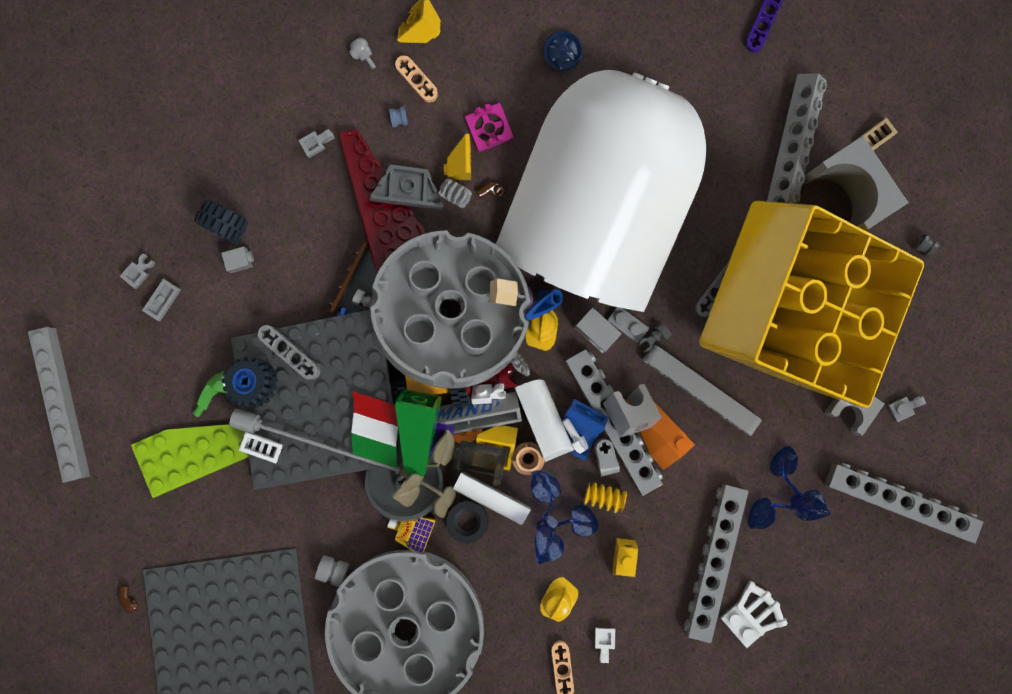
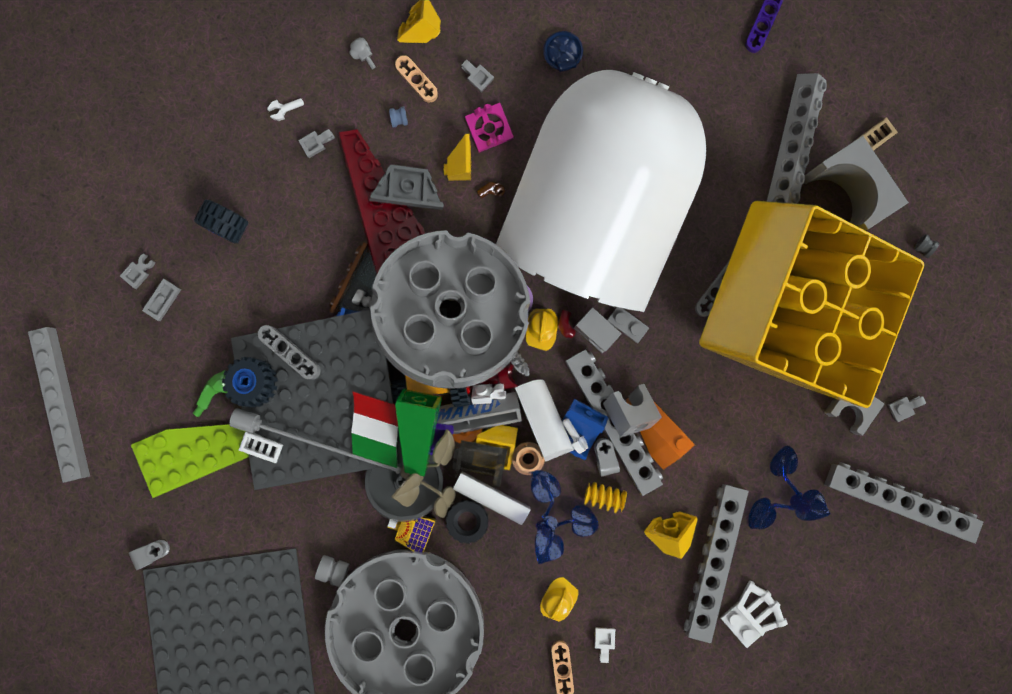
(124, 599): reddish brown arm -> none
(147, 554): none -> light grey piece
(237, 259): light grey brick -> none
(284, 108): none -> white bar
(455, 193): light grey gear -> none
(479, 76): none -> light grey plate
(503, 292): tan piece -> none
(546, 301): blue piece -> none
(563, 325): none -> dark red arm
(625, 558): yellow torso -> none
(661, 331): dark grey piece -> none
(674, 534): none -> yellow slope
(702, 389): light grey beam -> none

